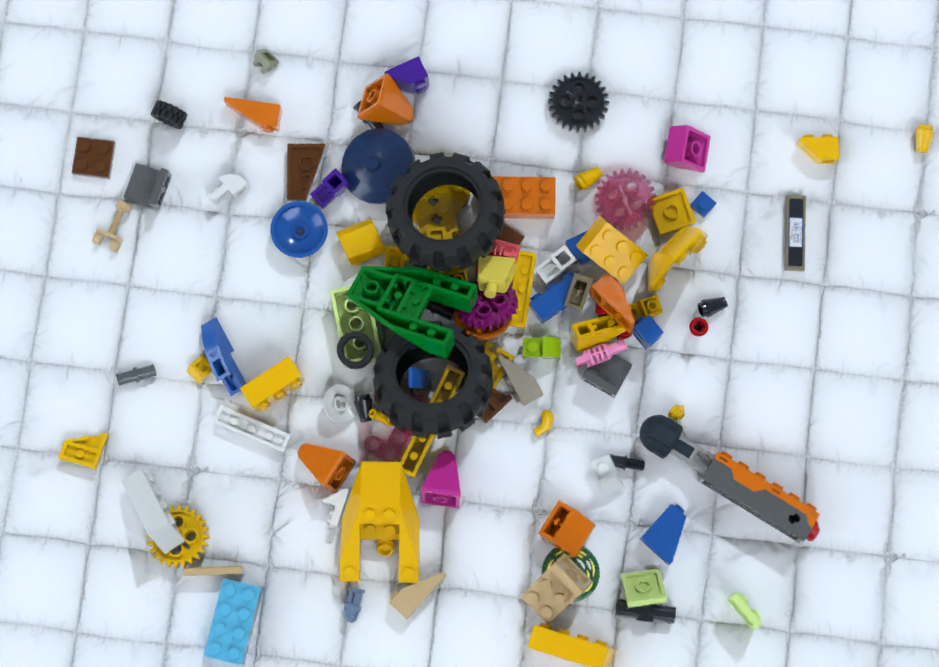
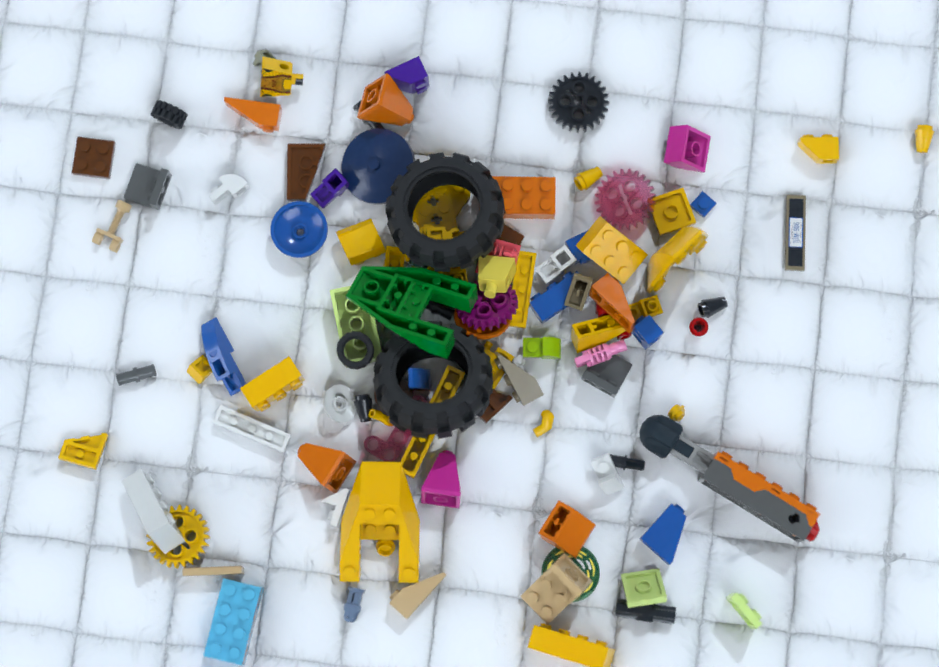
(278, 77): none -> torso

